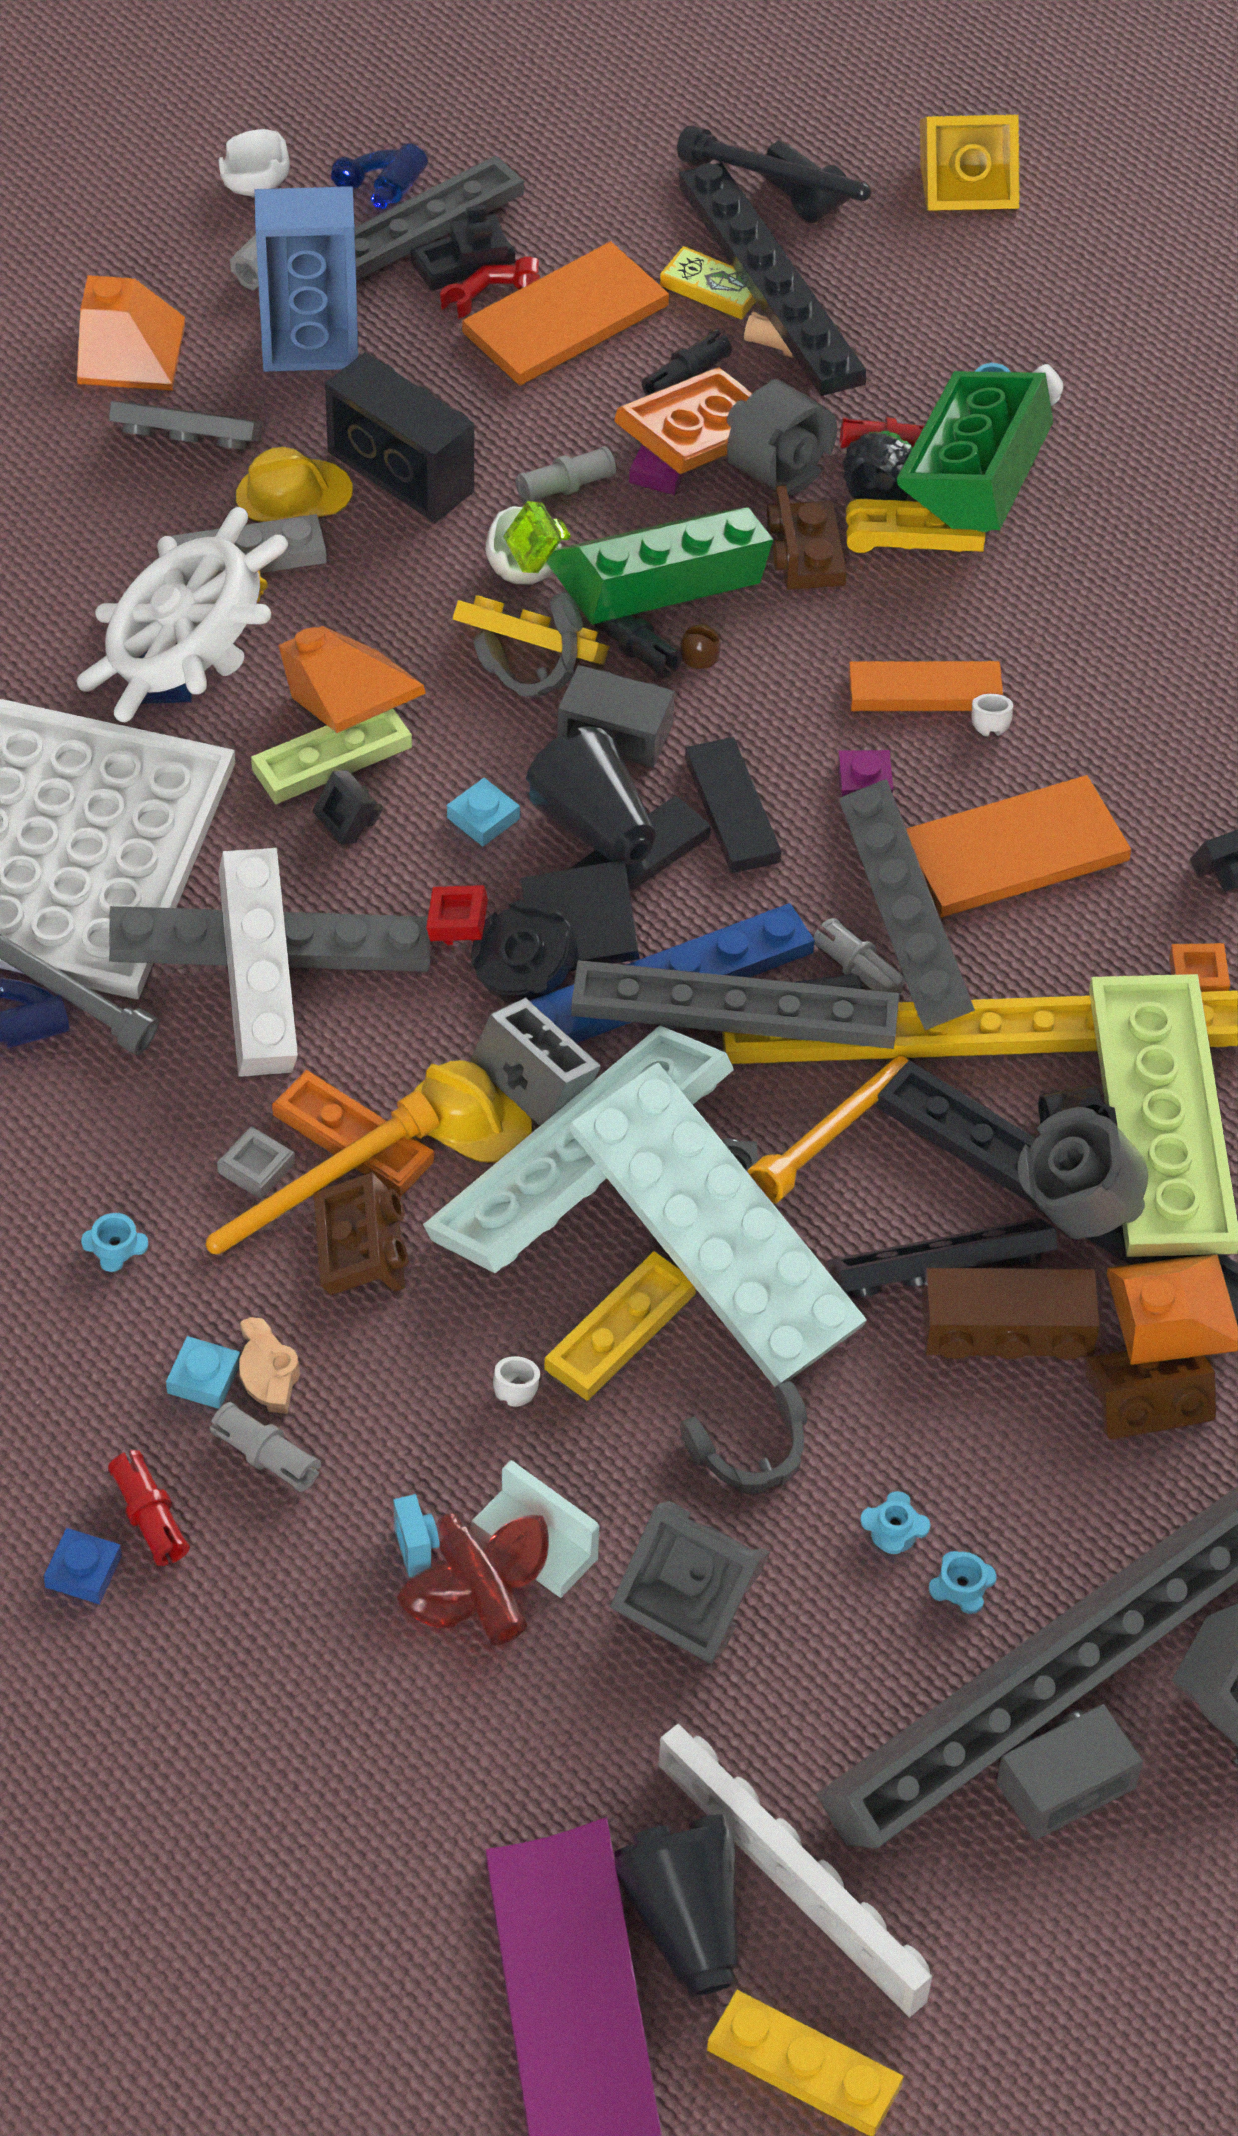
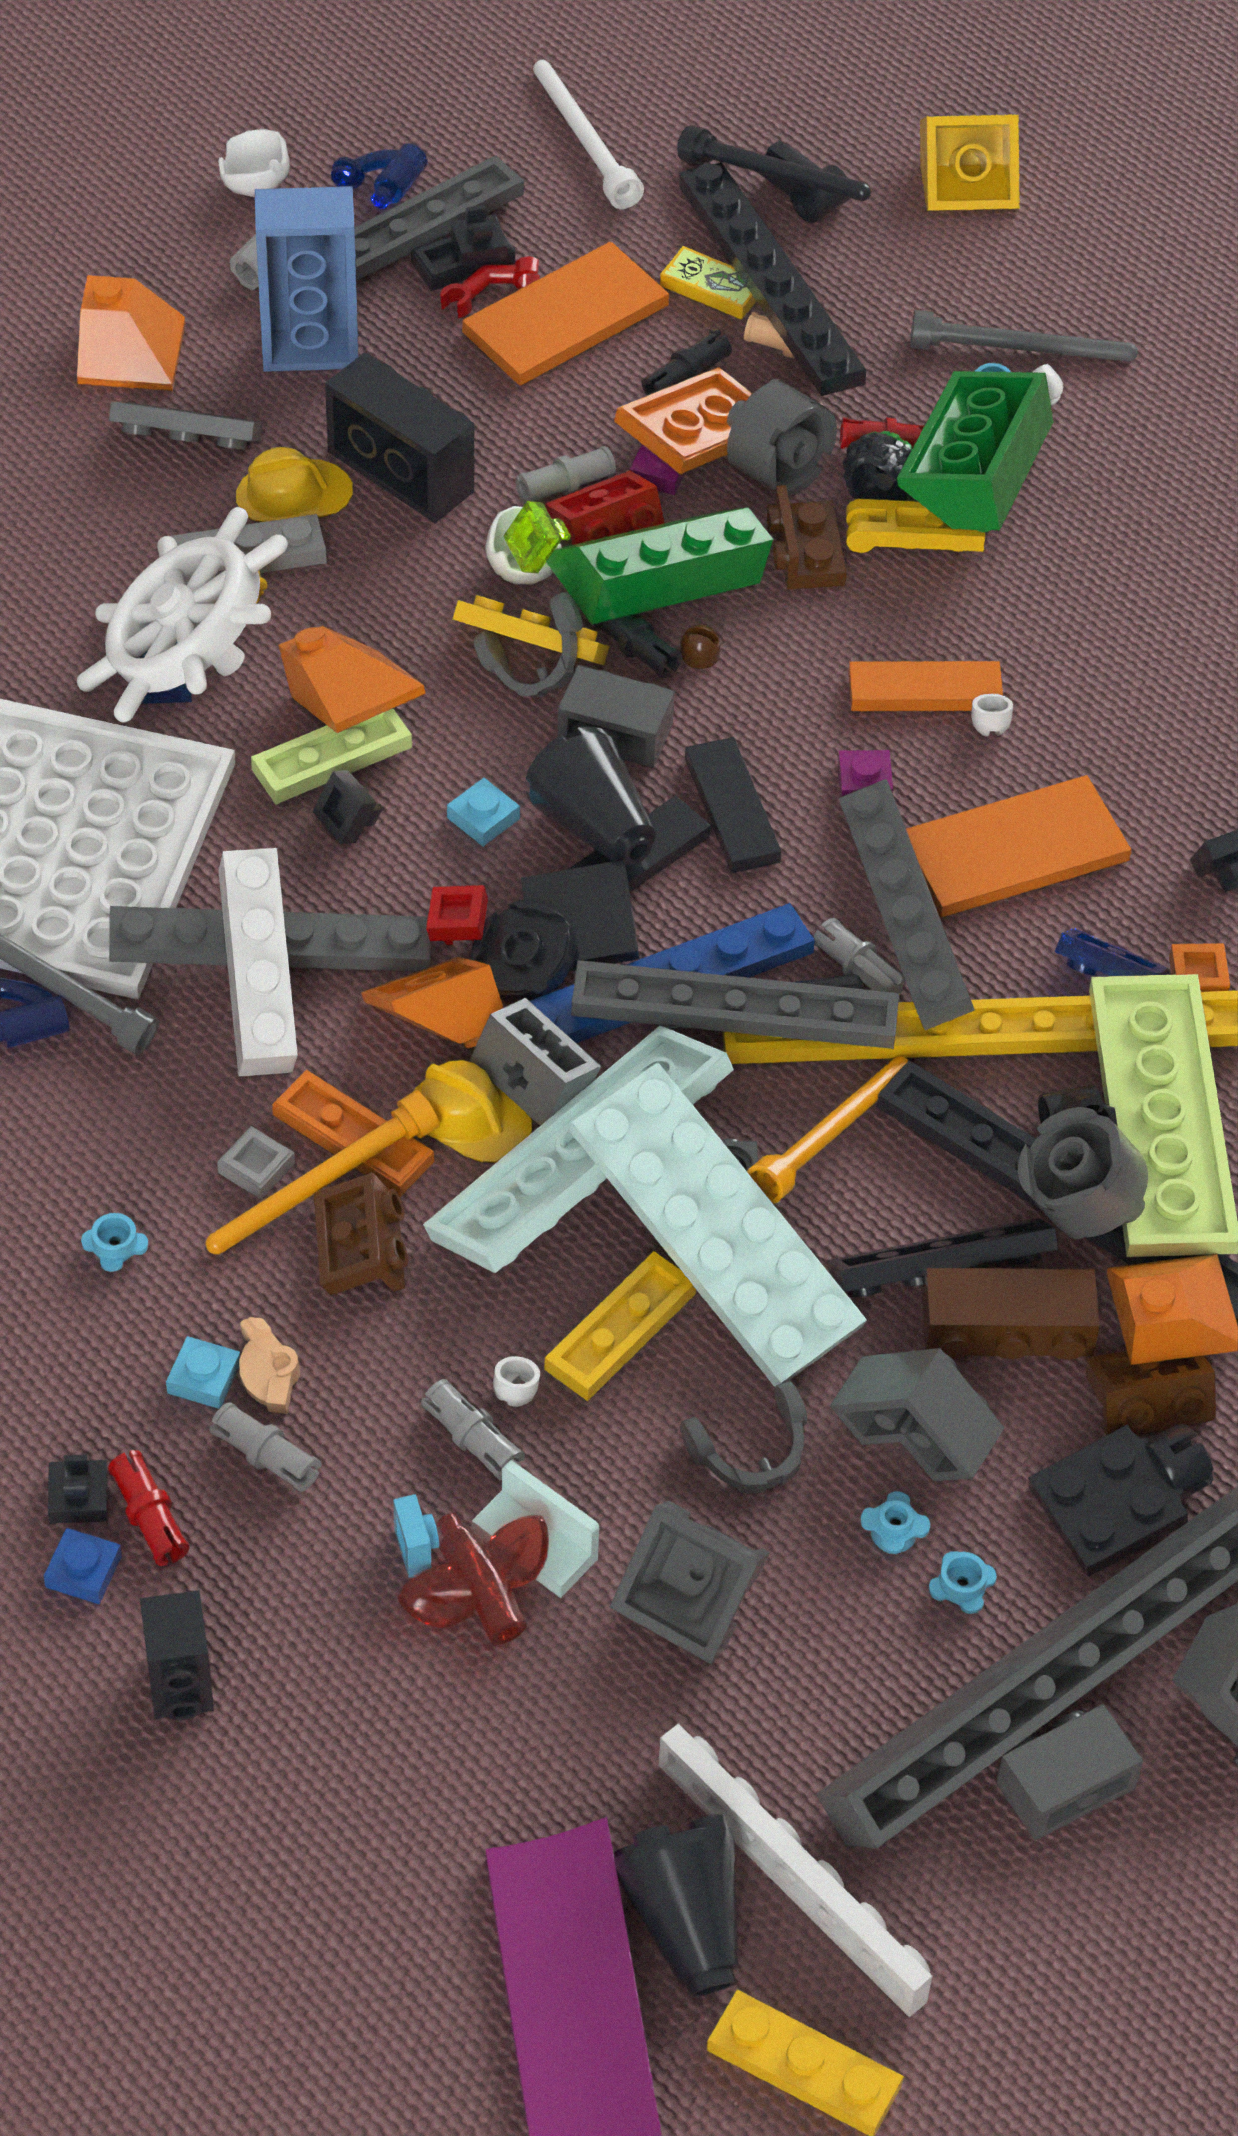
(78, 1490): none -> black tile
(177, 1655): none -> black brick
(442, 999): none -> orange slope
(471, 1427): none -> light grey pin
(609, 508): none -> red bracket
(620, 183): none -> white piece
(924, 1406): none -> dark grey brick
(931, 330): none -> dark grey piece
(1091, 954): none -> clear blue plate
(1122, 1492): none -> black plate

